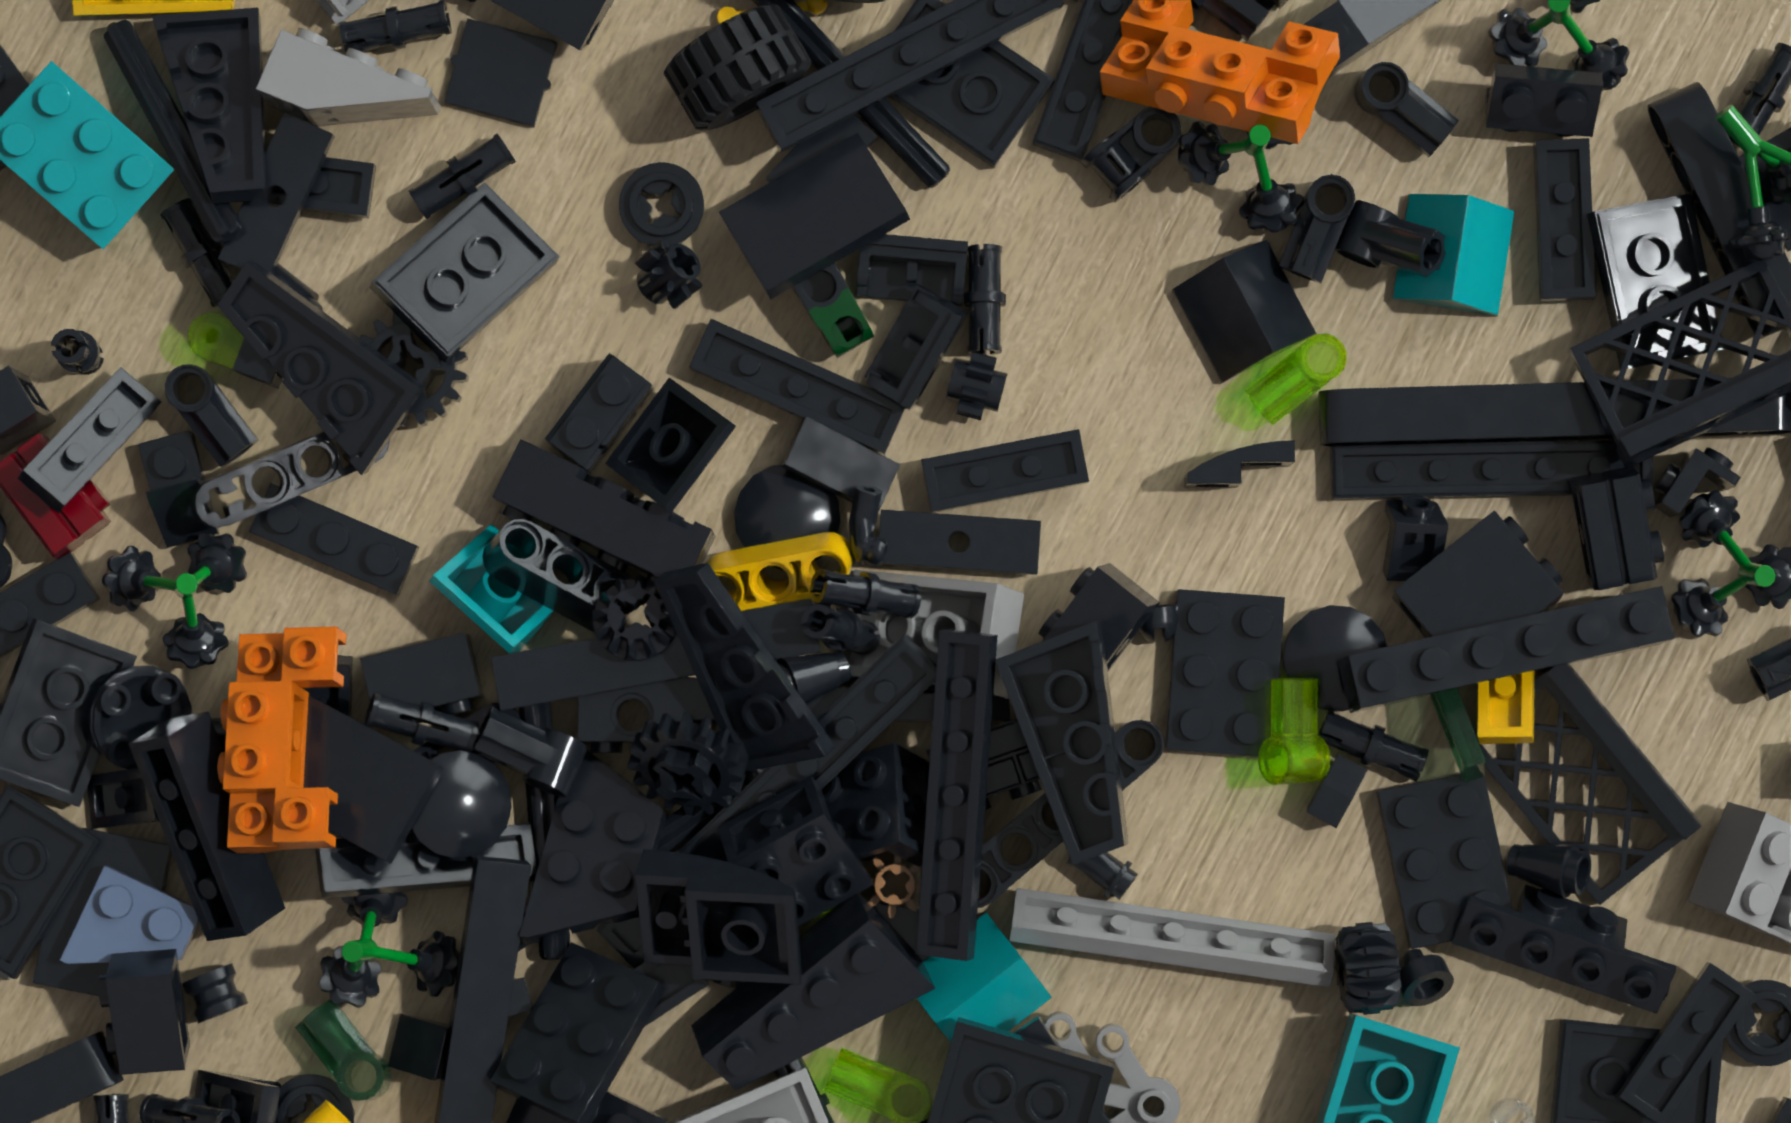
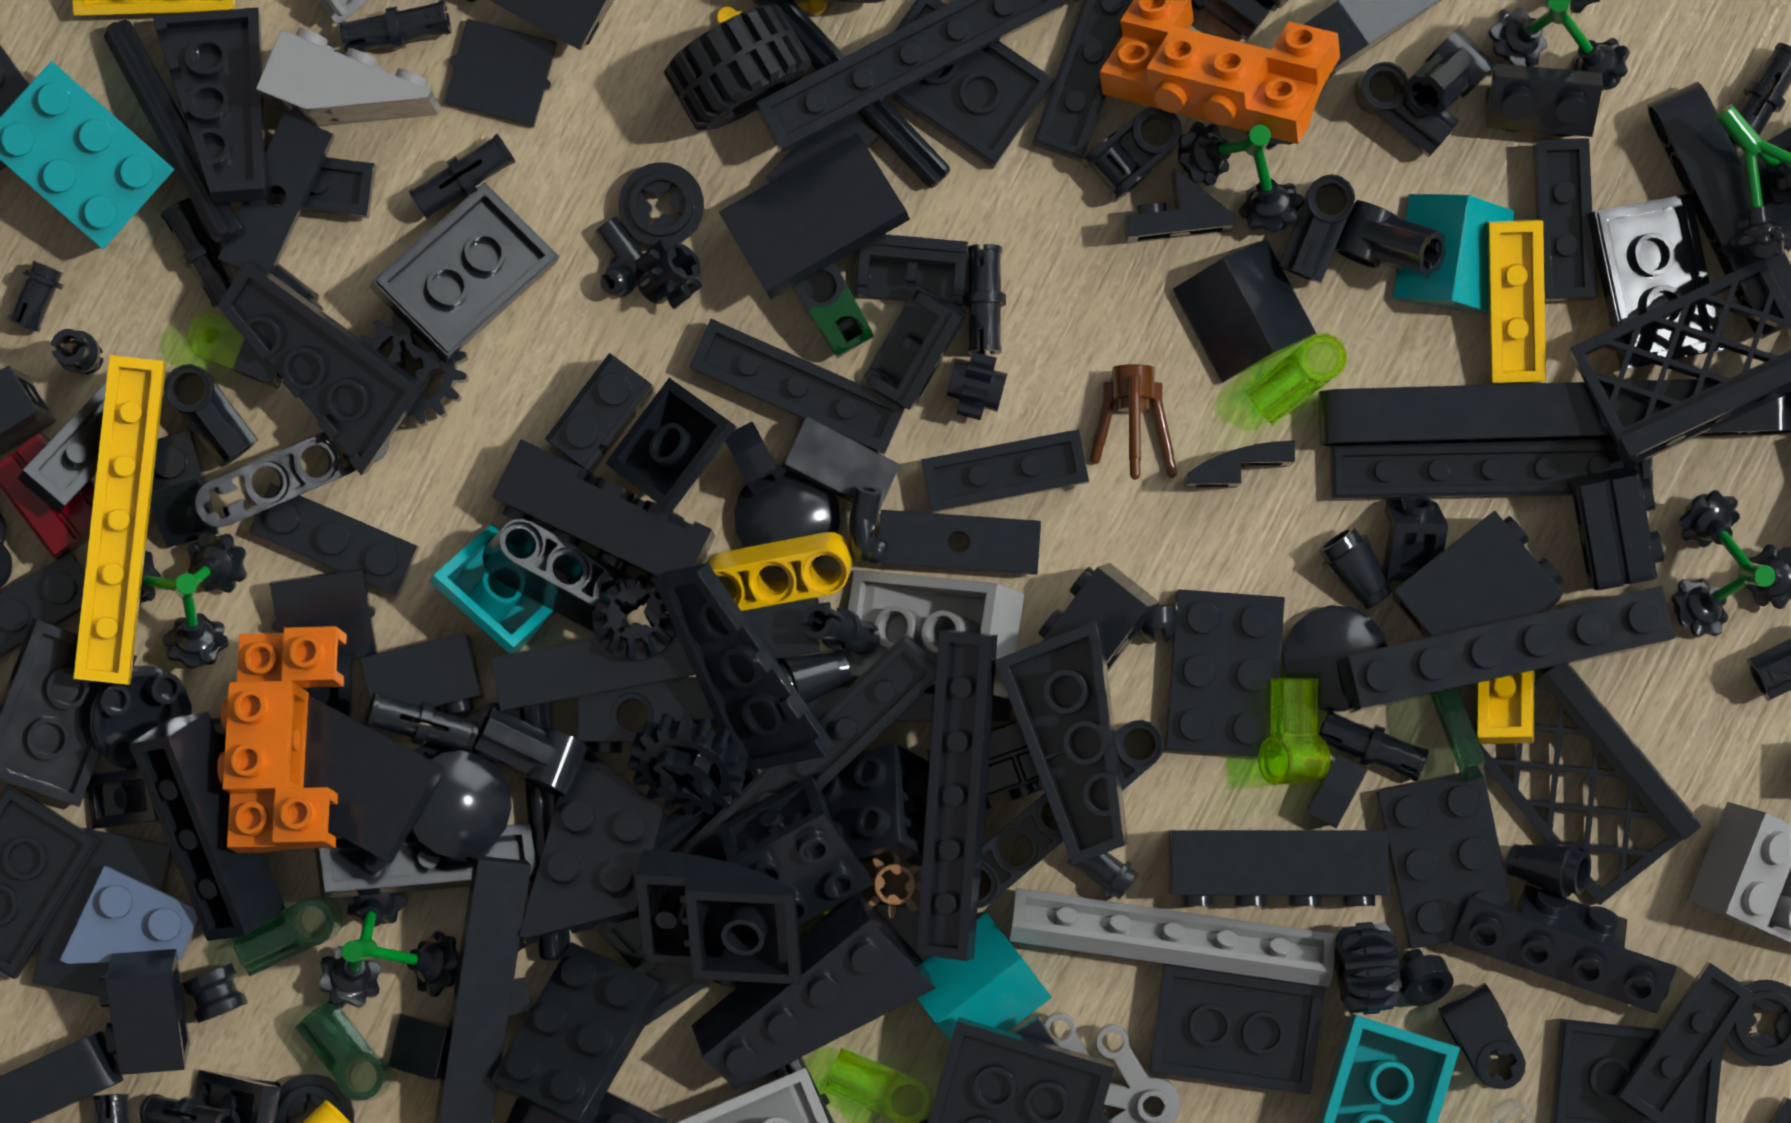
(35, 295): none -> black pin
(119, 520): none -> yellow plate
(285, 935): none -> clear green piece
(328, 601): none -> black piece
(621, 269): none -> black arm
(753, 459): none -> black piece
(865, 593): black pin -> none
(1133, 390): none -> reddish brown plant
(1193, 215): none -> black slope
(1236, 1029): none -> black plate
(1278, 864): none -> black brick
(1356, 567): none -> black cone
(1448, 73): none -> black piece
(1480, 1028): none -> black piece
(1516, 301): none -> yellow plate
(1680, 481): black bracket -> none

